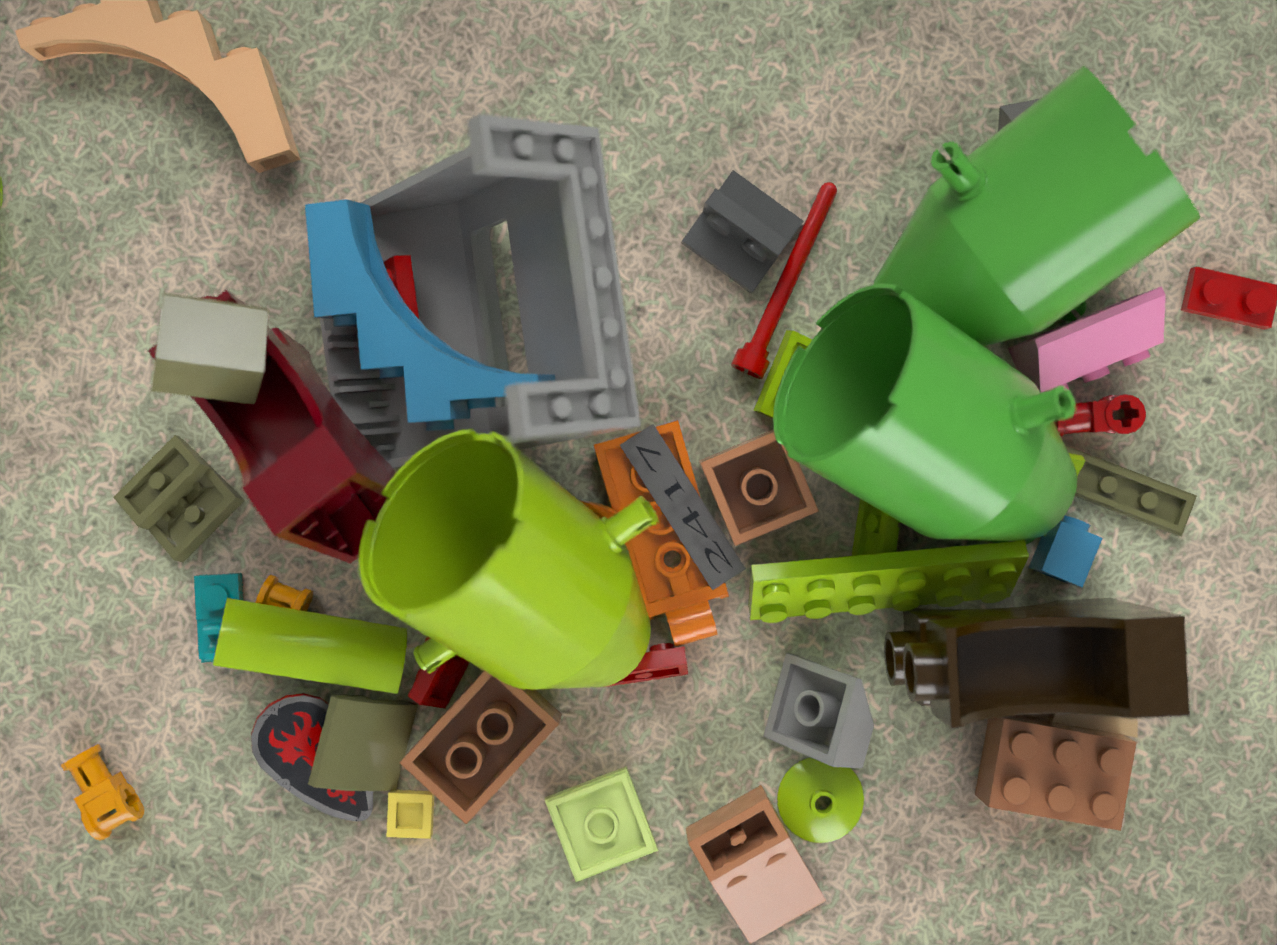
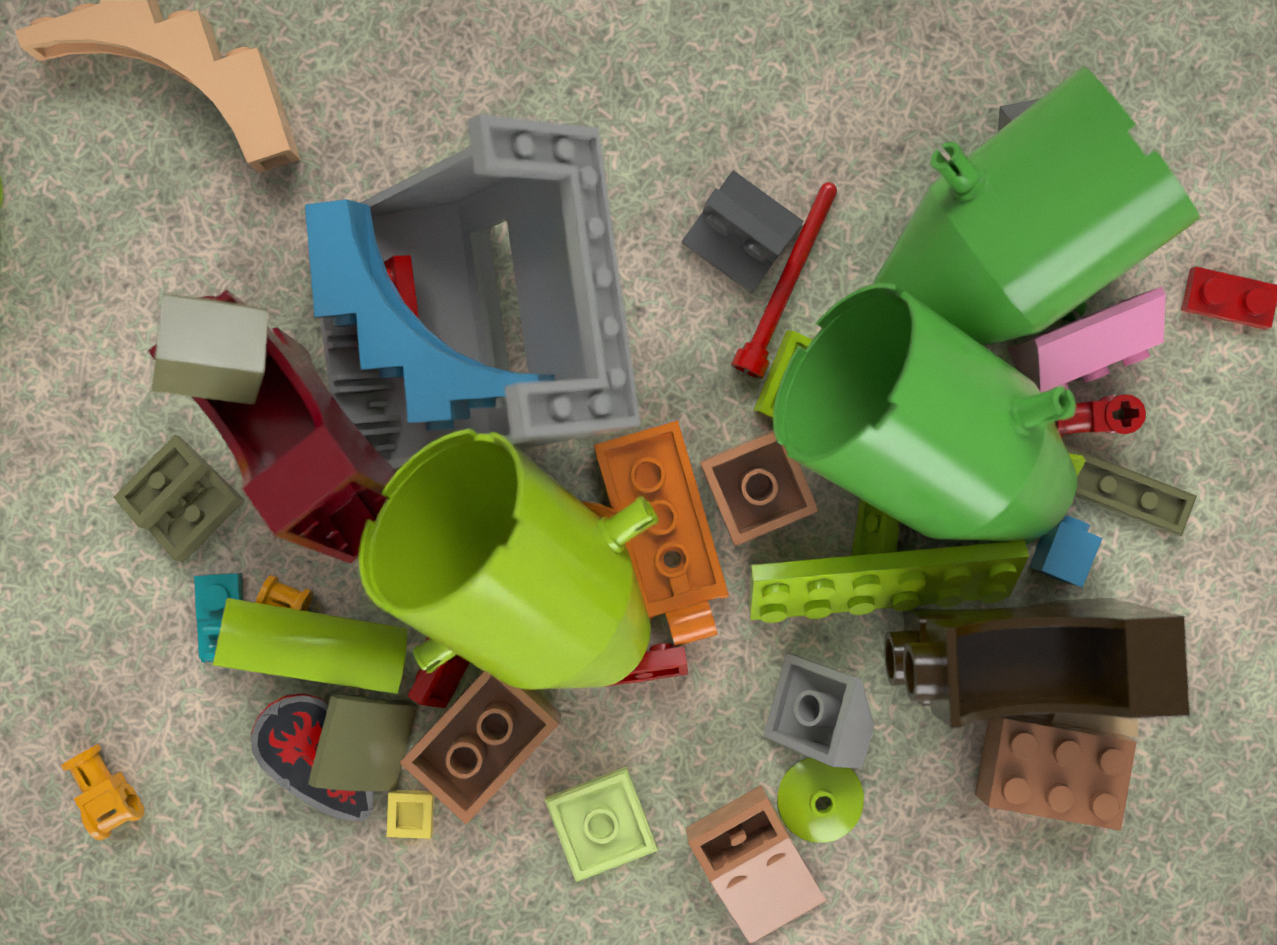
(682, 507): flat silver sticker -> none

